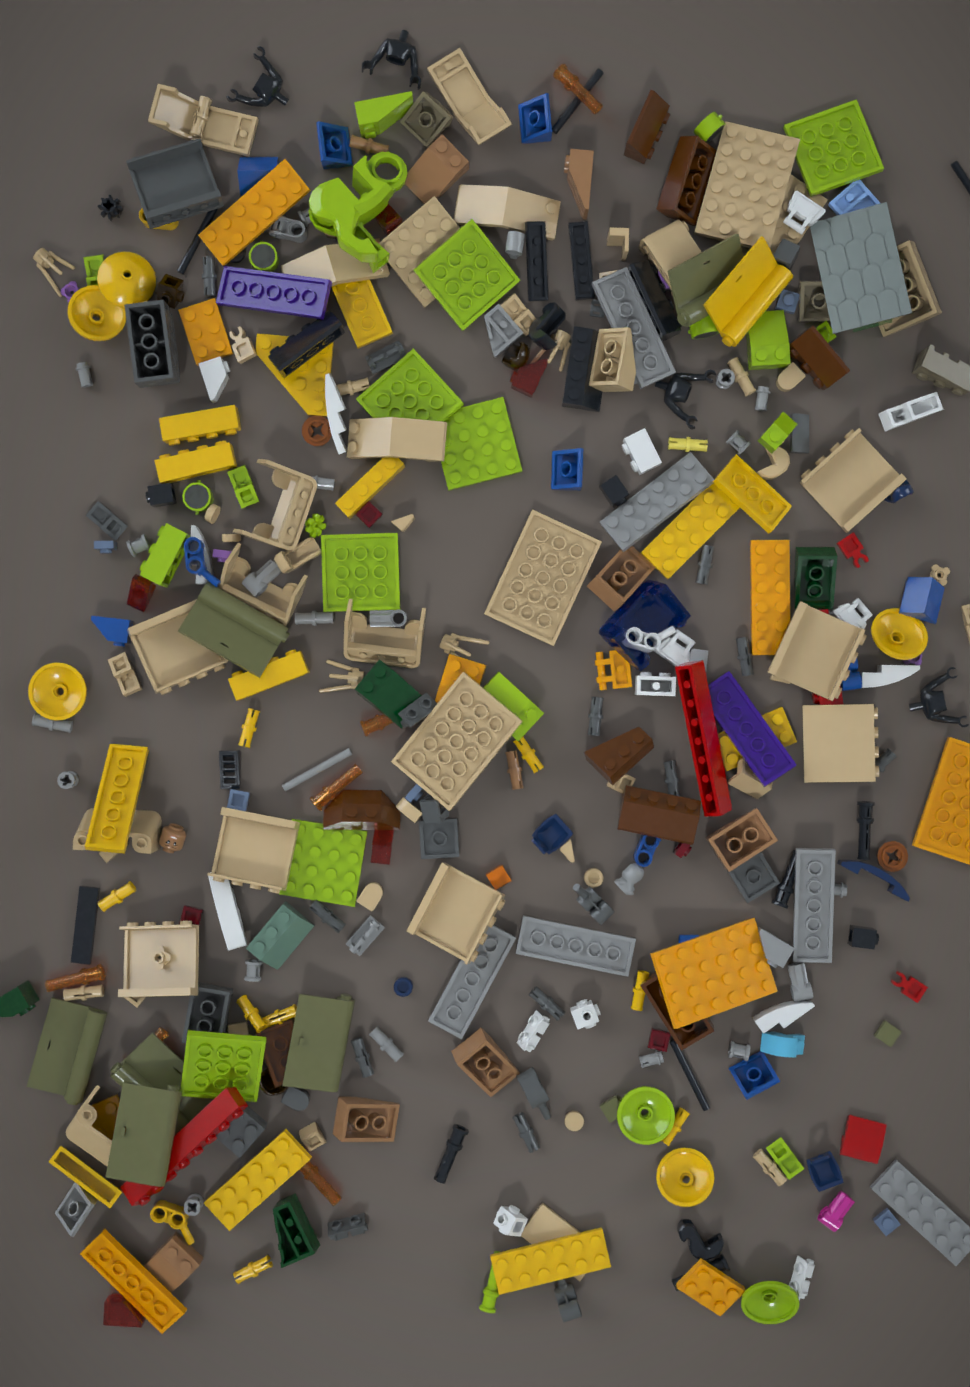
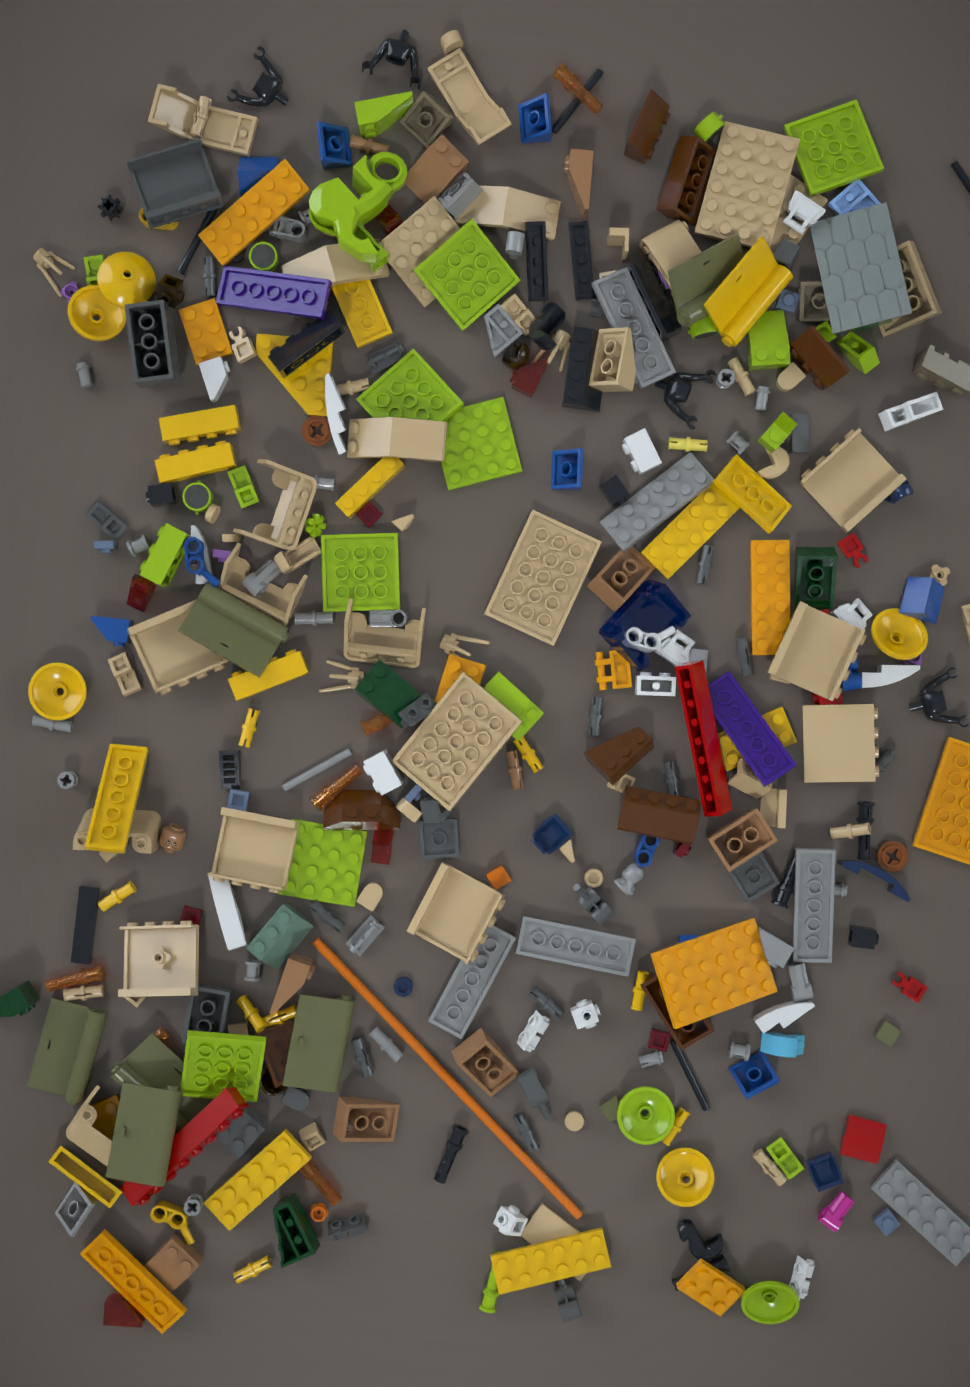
(295, 974): none -> medium nougat slope
(318, 1207): none -> orange plate
(383, 772): none -> white brick
(447, 1078): none -> orange piece
(451, 41): none -> tan piece
(460, 194): none -> light grey slope
(773, 807): none -> tan panel
(850, 831): none -> tan pin
(859, 352): none -> lime slope

